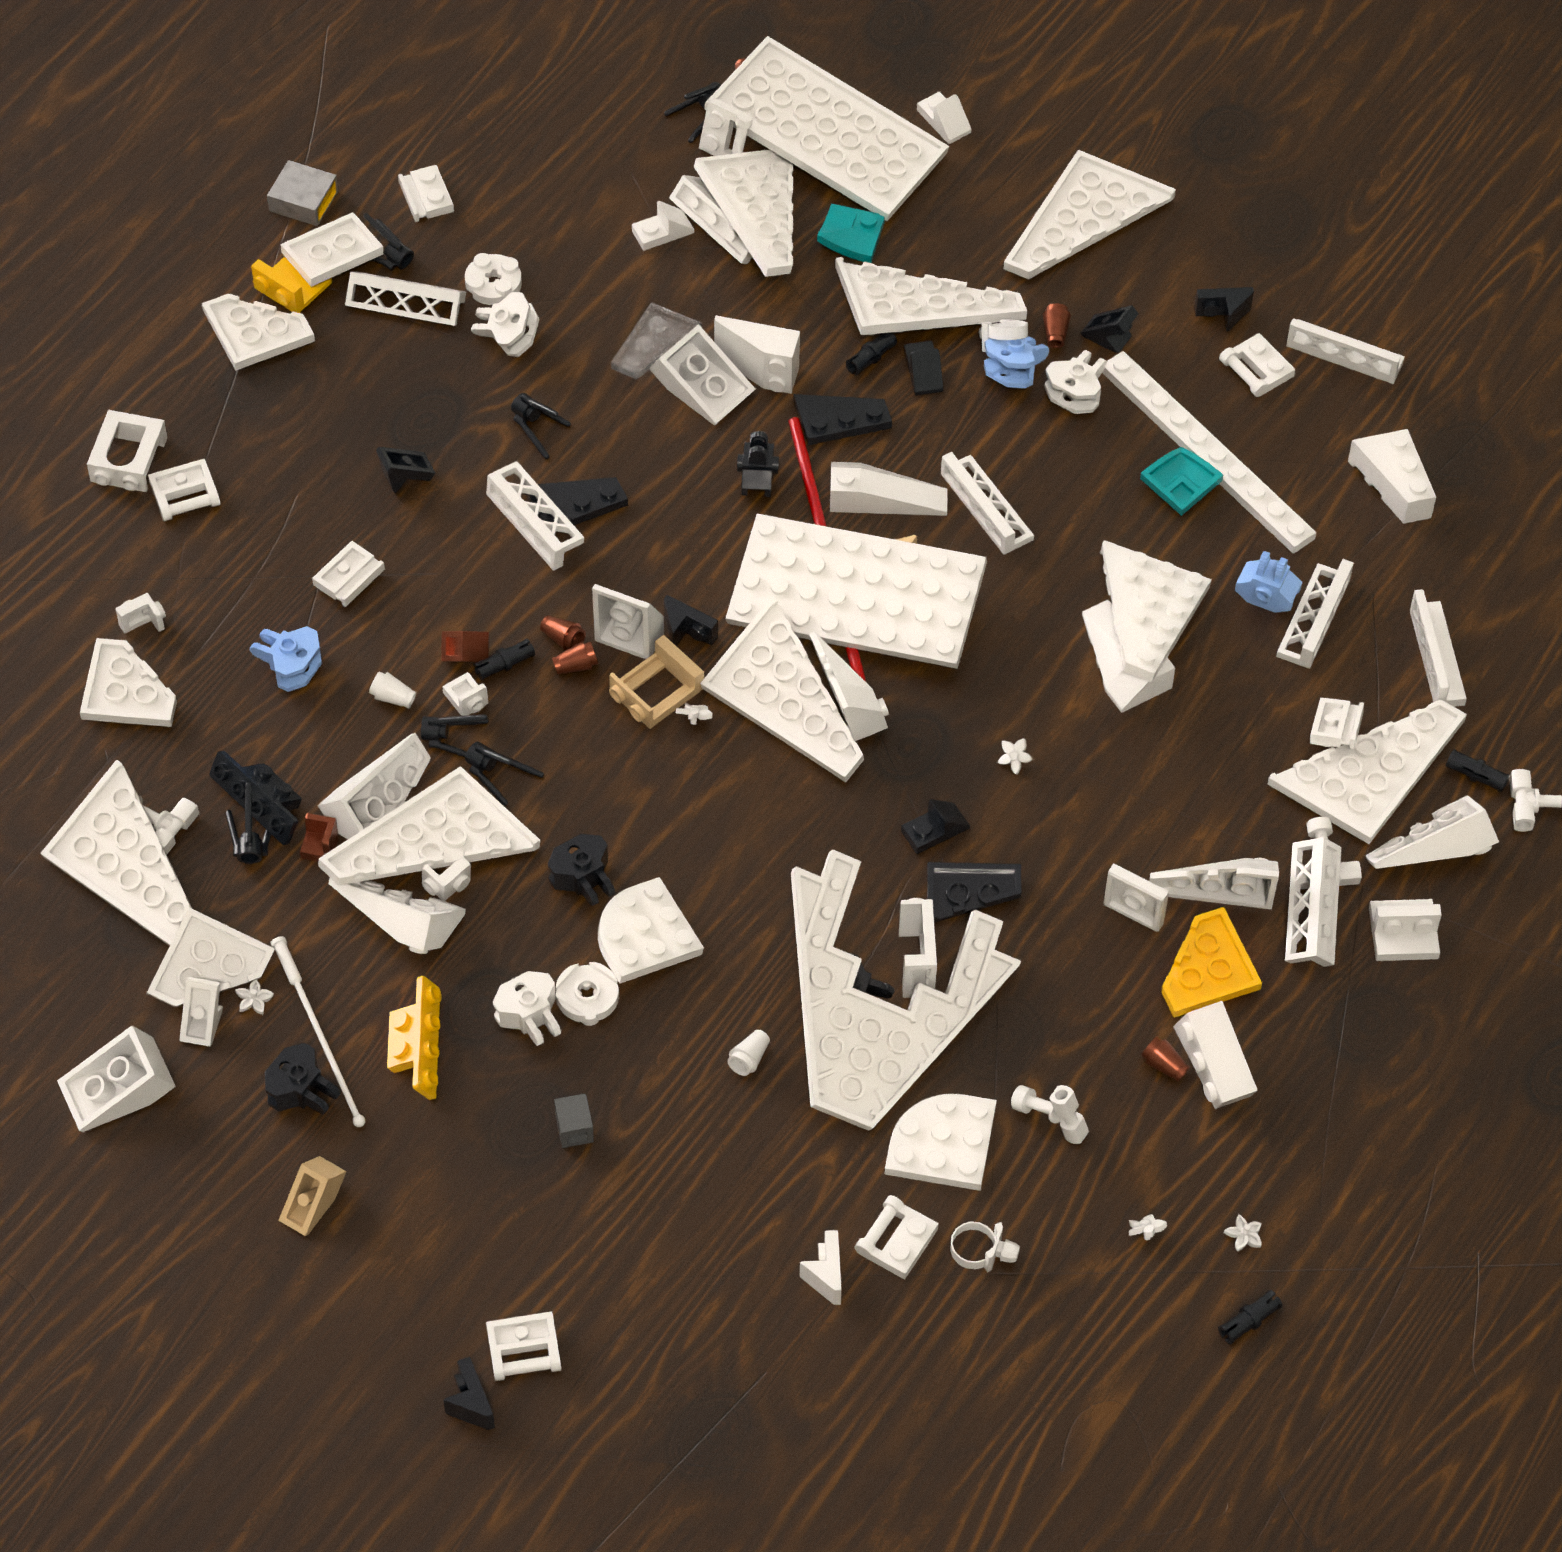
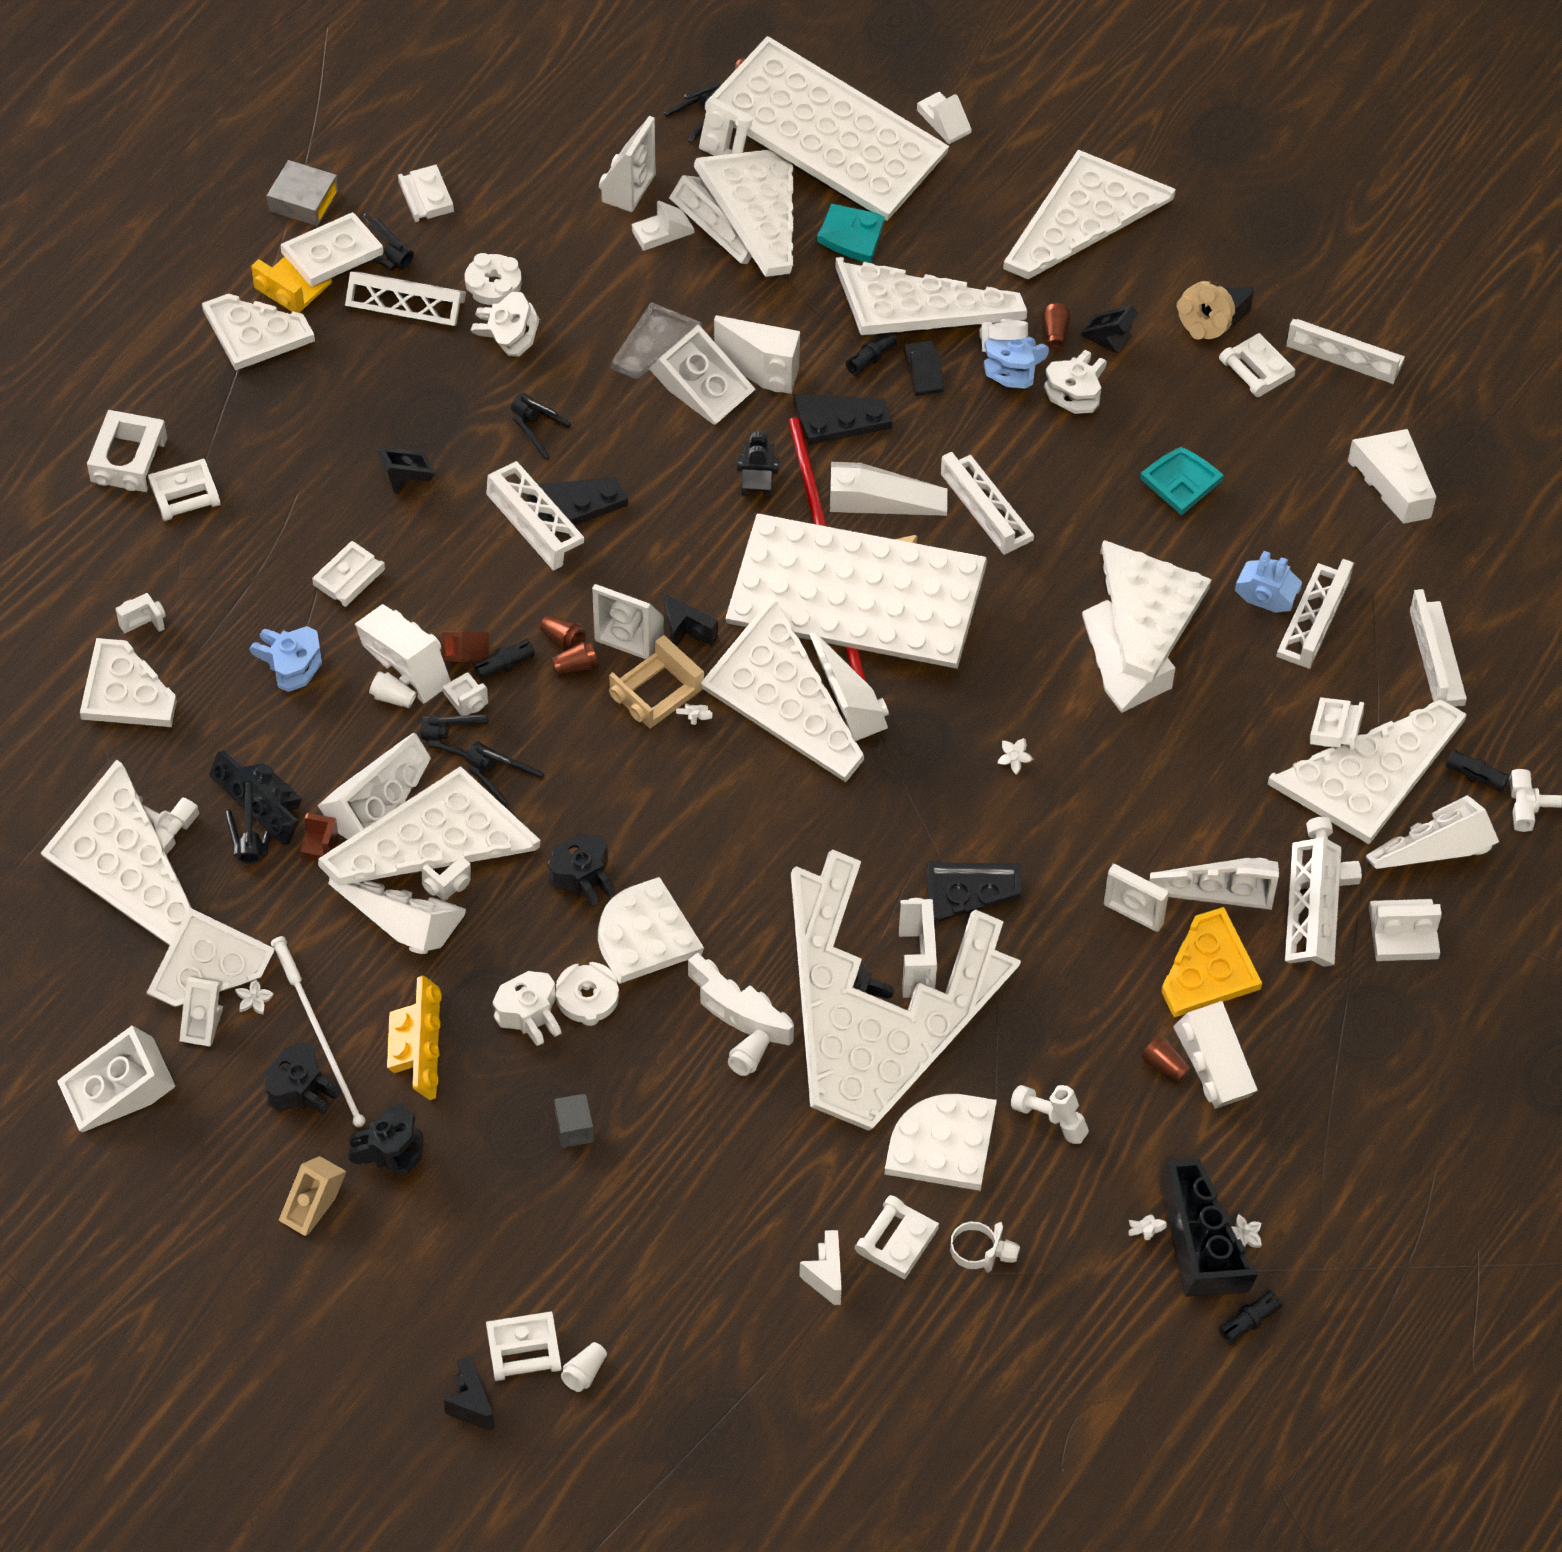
(387, 1142): none -> black hinge
(405, 648): none -> white wedge
(582, 1369): none -> white cone
(631, 169): none -> white slope
(743, 1009): none -> white slope
(934, 827): black slope -> none
(1193, 436): white plate -> none
(1195, 321): none -> tan plate
(1204, 1242): none -> black wedge

